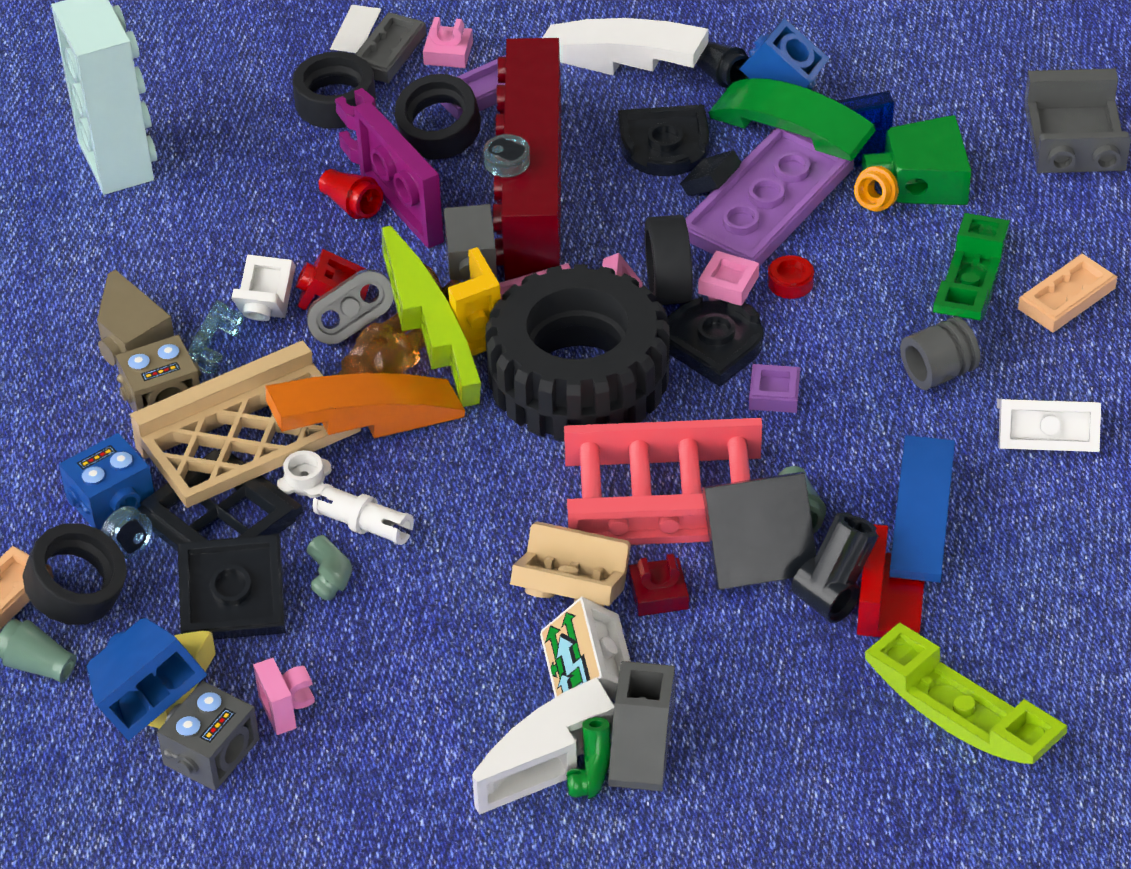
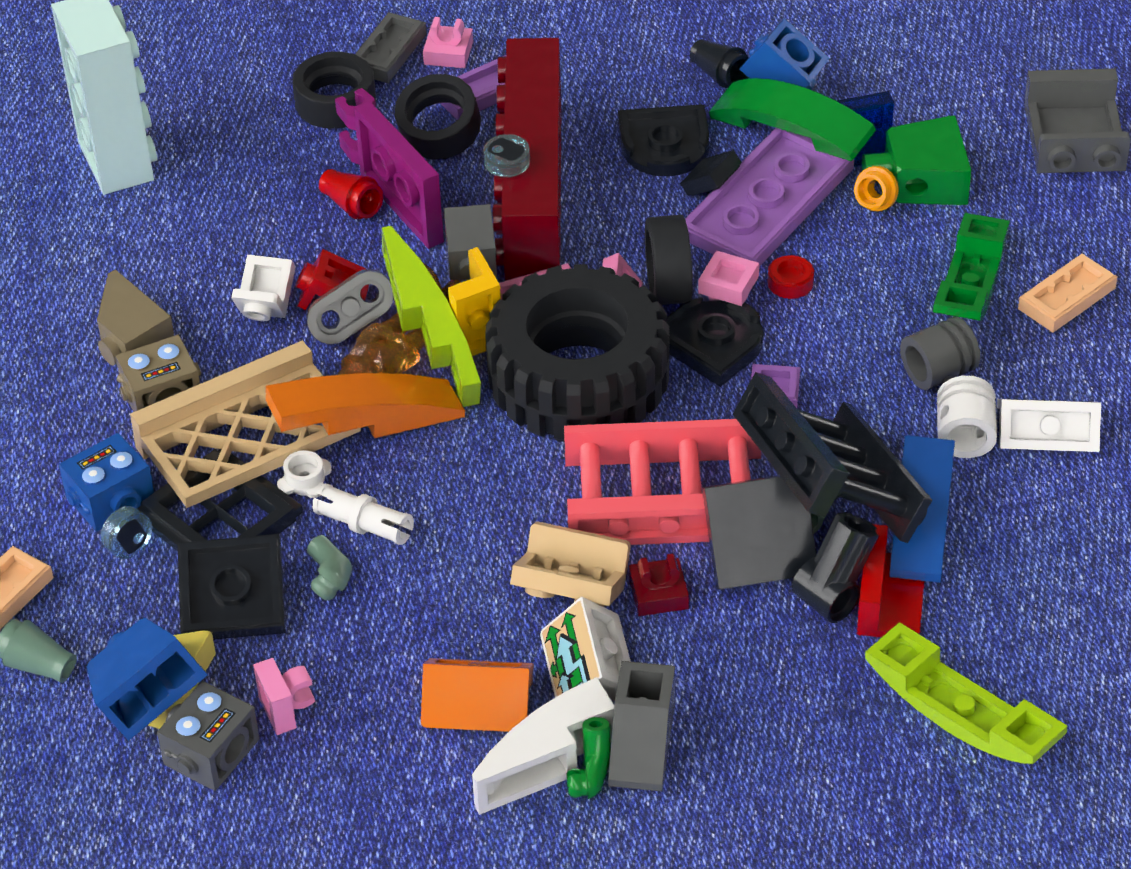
(85, 543): black tyre -> none
(206, 332): clear light blue piece -> none
(355, 28): white sticker -> none
(475, 694): none -> orange panel
(627, 41): white slope -> none
(831, 458): none -> black fence
(967, 415): none -> white piece

